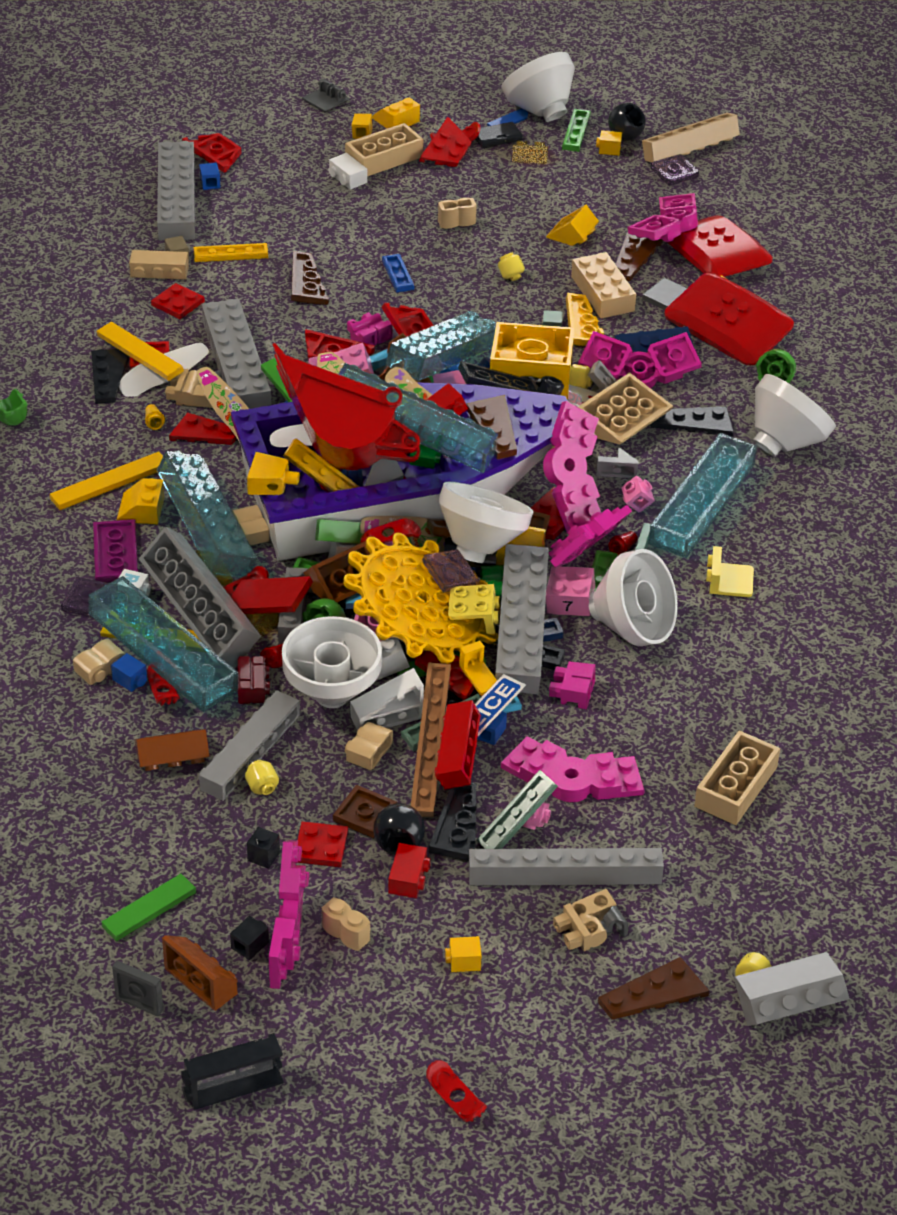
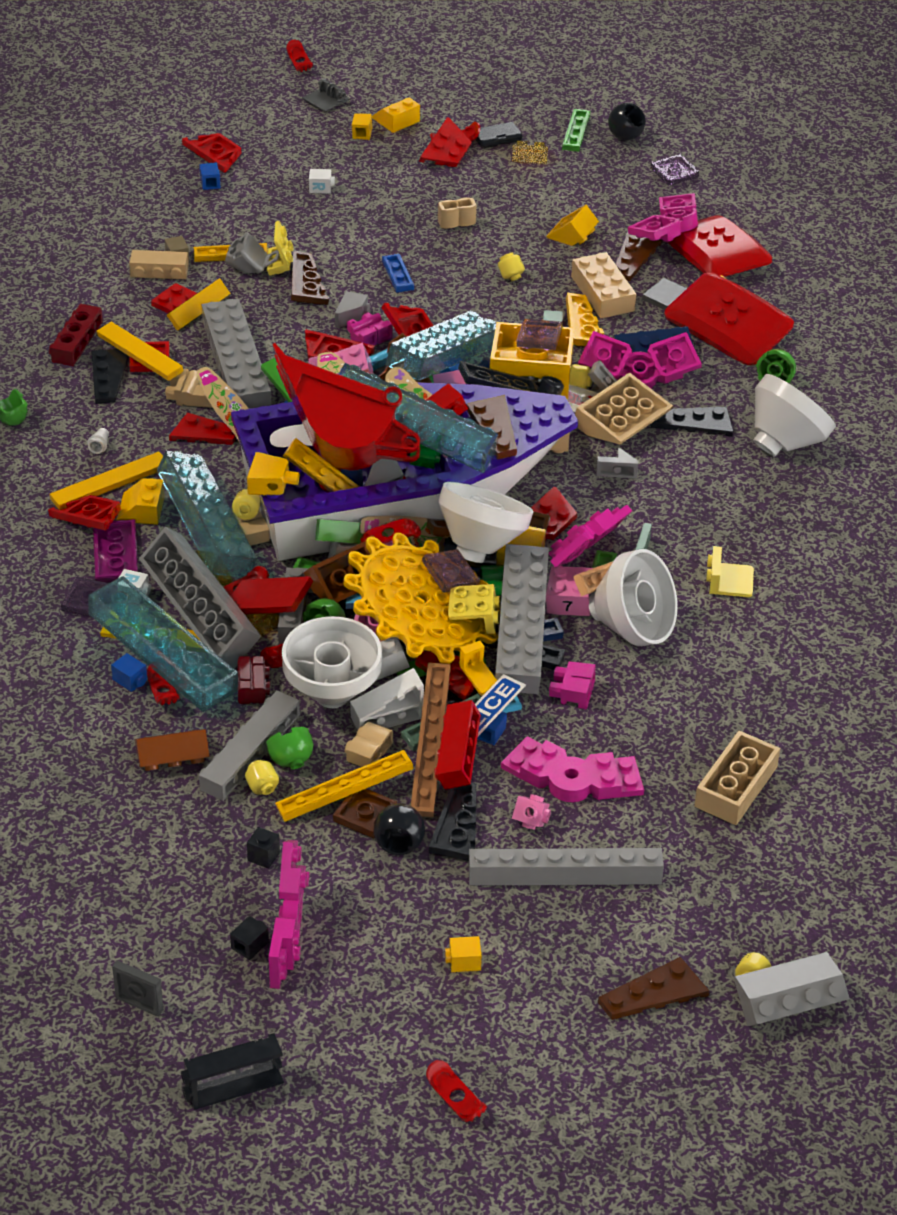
(76, 334): none -> dark red brick
(89, 511): none -> red wing
(96, 662): tan brick -> none
(98, 442): none -> white cone
(142, 378): white sticker -> none
(148, 907): bright green tile -> none
(153, 417): yellow cone -> none
(176, 190): light grey brick -> none
(192, 308): none -> yellow tile
(198, 971): dark orange slope -> none
(246, 505): none -> light yellow head
(248, 255): none -> light grey piece
(284, 248): none -> light yellow bracket
(292, 748): none -> bright green cylinder
(295, 52): none -> red piece
(321, 181): none -> white brick
(322, 843): red plate -> none
(344, 785): none -> yellow tile
(346, 924): tan brick -> none
(348, 171): white brick -> none
(351, 307): none -> light grey slope
(386, 148): tan brick -> none
(408, 870): red brick -> none
(515, 117): blue piece -> none
(517, 812): sand green tile -> none
(539, 334): none -> plate
(542, 85): white cone -> none
(573, 442): dark pink plate -> none
(589, 580): none -> light nougat tile
(590, 921): tan hips -> none
(609, 143): yellow brick -> none
(623, 542): red cone -> none
(638, 493): bright pink brick -> none
(691, 137): tan brick -> none
(702, 495): clear light blue brick -> none

